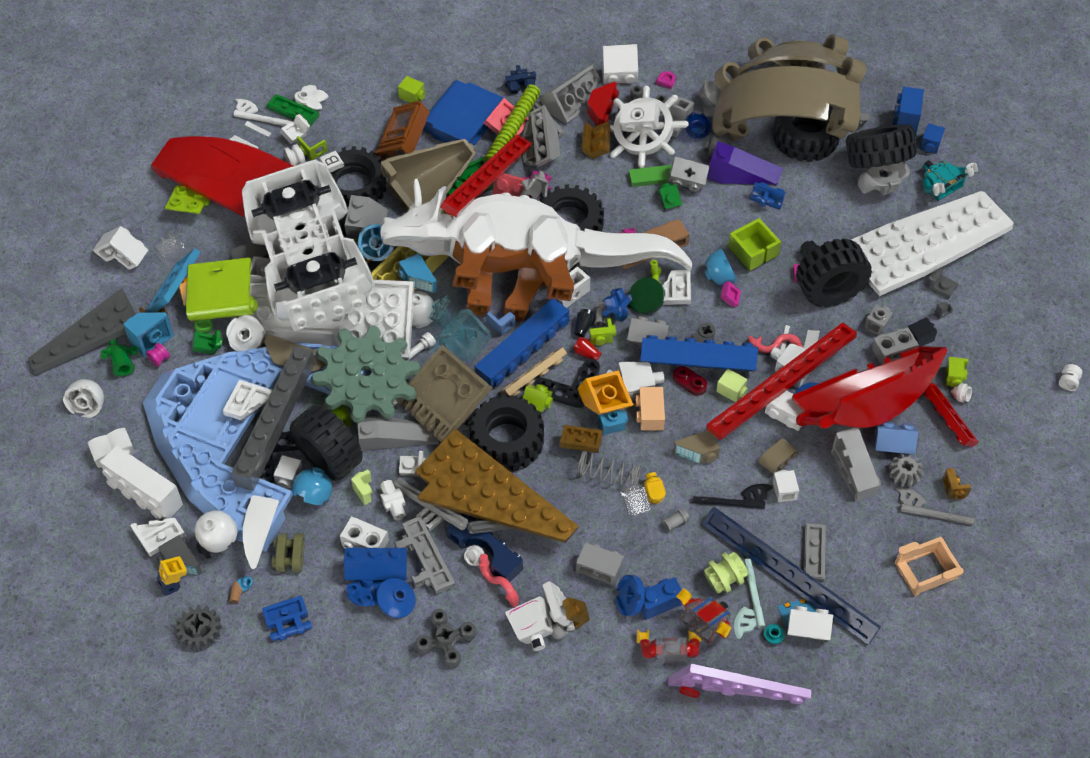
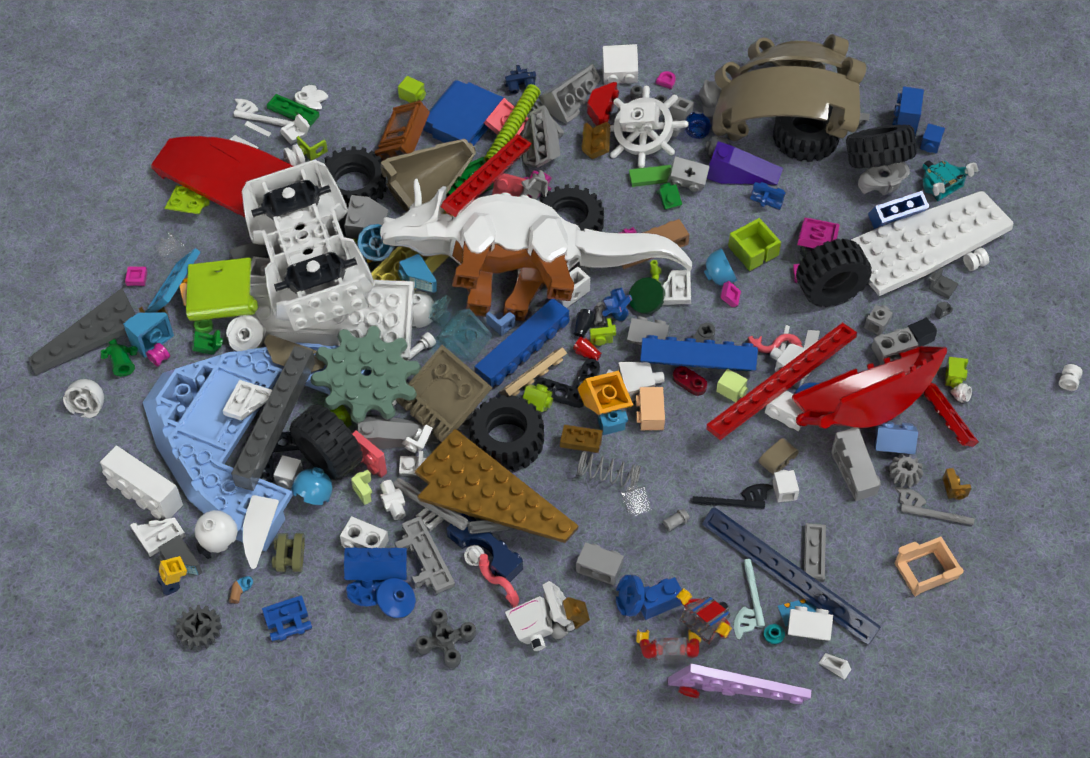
(104, 444): white brick -> none
(121, 246): white brick -> none
(136, 276): none -> dark pink plate
(332, 161): white tile -> none
(372, 455): none -> coral plate
(421, 438): none -> white bracket
(654, 488): yellow arm -> none
(698, 447): dark tan slope -> none
(725, 572): yellowish green piece -> none
(816, 232): none -> dark pink tile
(836, 665): none -> white piece
(898, 209): none -> blue brick
(976, 259): none -> white wheel

